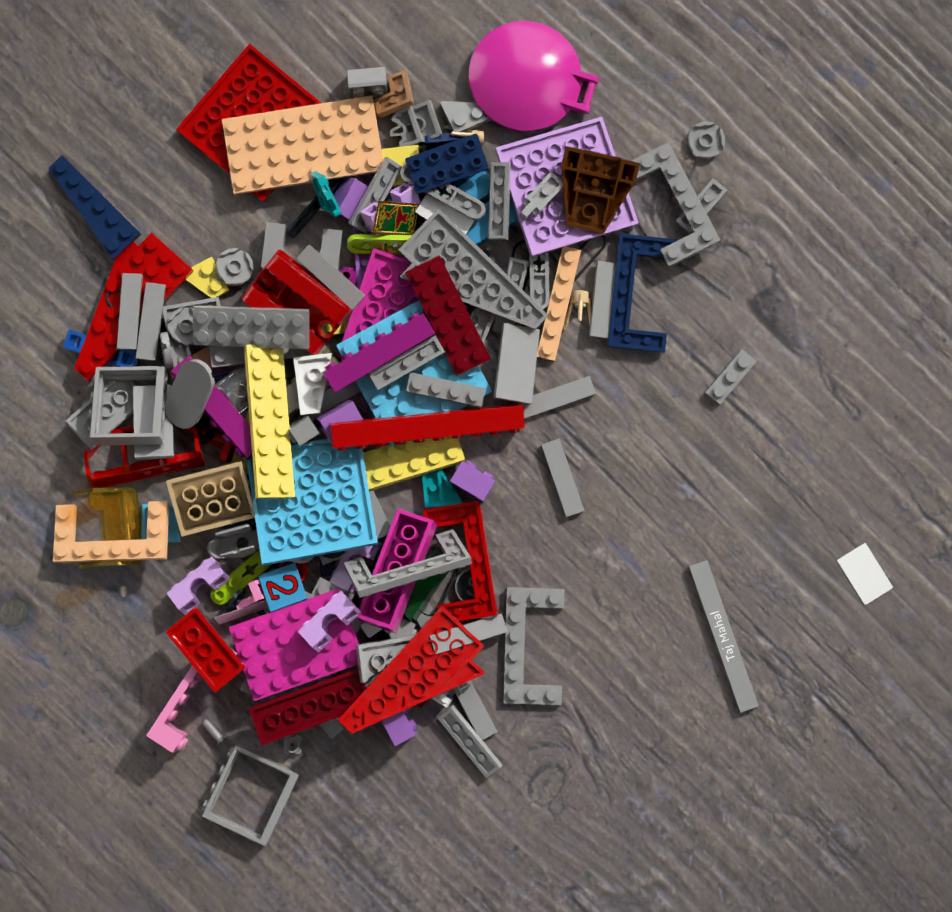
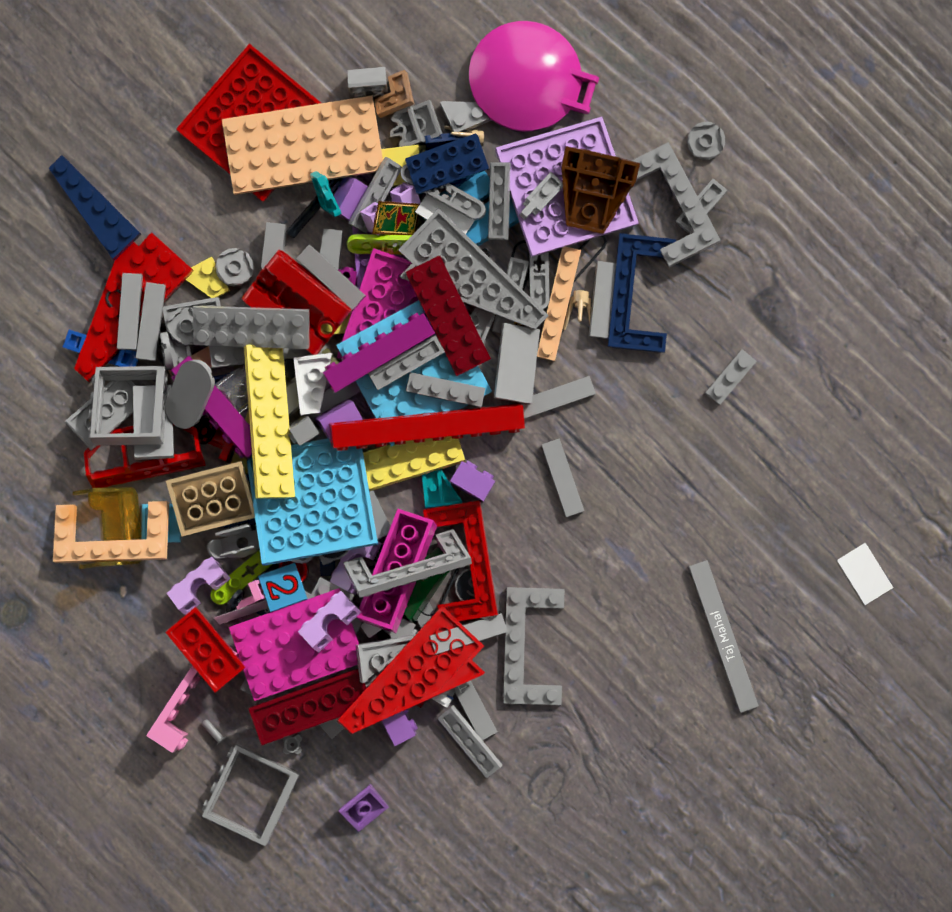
(363, 807): none -> medium lavender slope

